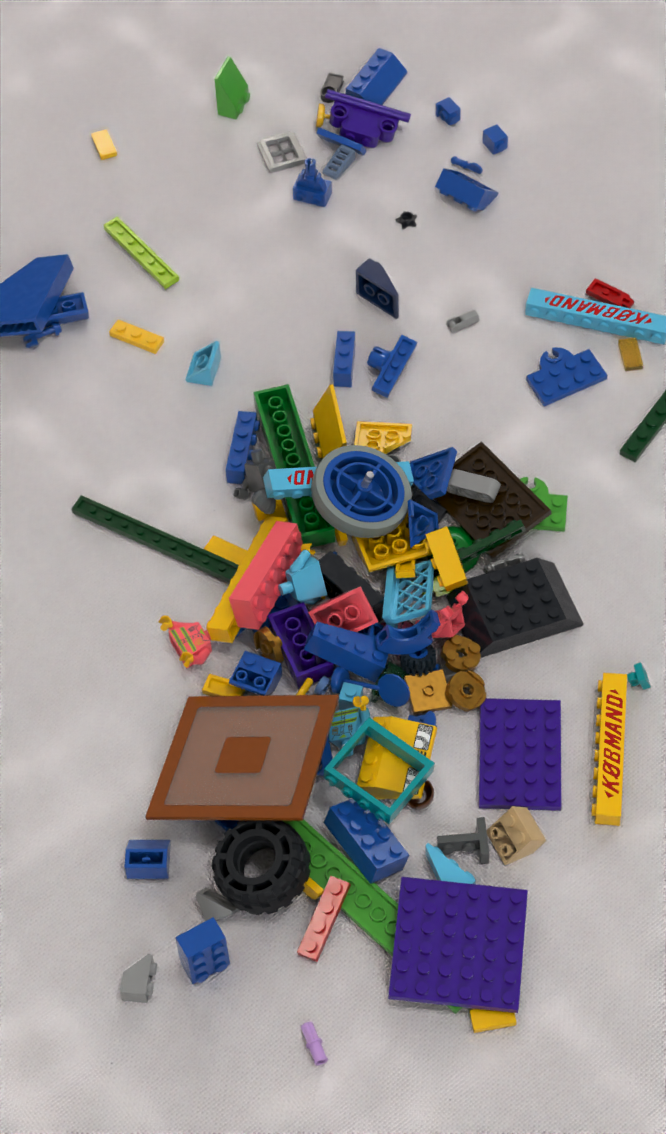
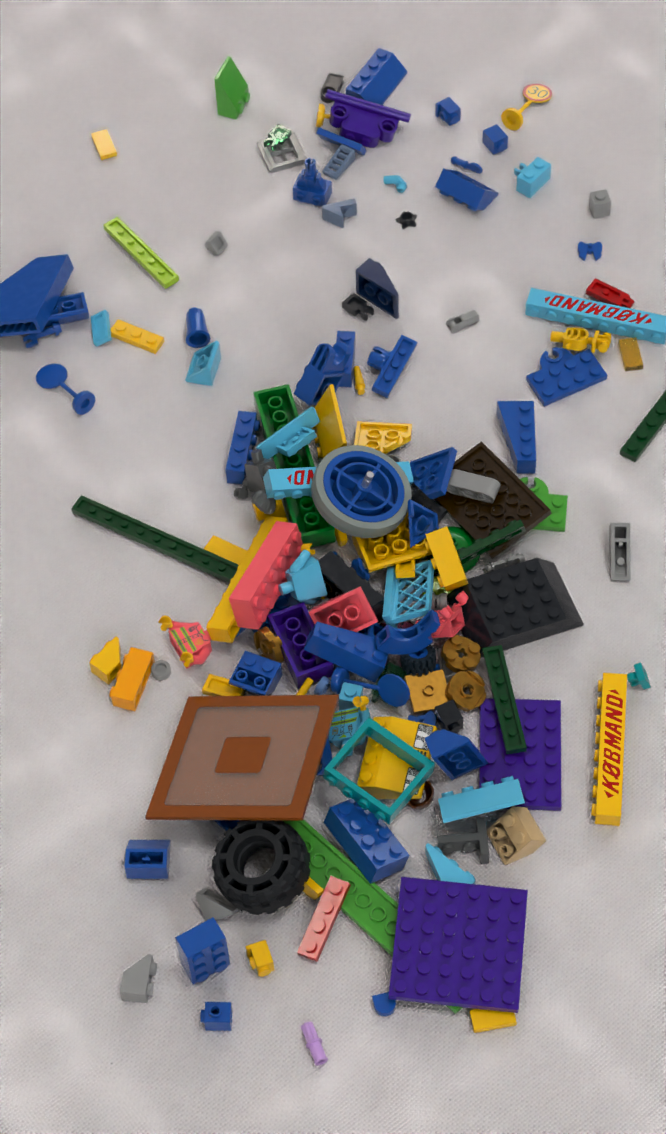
(54, 376): none -> blue piece
(101, 328): none -> medium azure tile
(107, 661): none -> yellow slope
(132, 679): none -> light orange brick
(161, 670): none -> light grey tile
(197, 332): none -> blue plant
(216, 243): none -> light grey tile
(217, 1016): none -> blue brick
(260, 958): none -> yellow brick
(277, 135): none -> clear green plate
(291, 436): none -> medium azure bracket
(323, 370): none -> blue brick
(337, 211): none -> sand blue slope
(355, 305): none -> black plate
(359, 381): none -> yellow animal
(361, 571): none -> blue piece
(383, 1005): none -> blue tile
(397, 181): none -> medium azure arm
(441, 601): none -> light grey wheel
(449, 717): none -> black brick
(454, 753): none -> blue slope
(480, 800): none -> medium azure slope
(504, 699): none -> dark green plate
(518, 427): none -> blue wedge
(532, 177): none -> medium azure brick
(534, 93): none -> yellow piece
(578, 339): none -> yellow torso
(589, 248): none -> blue piece
(599, 204): none -> light grey brick
(619, 551): none -> light grey slope

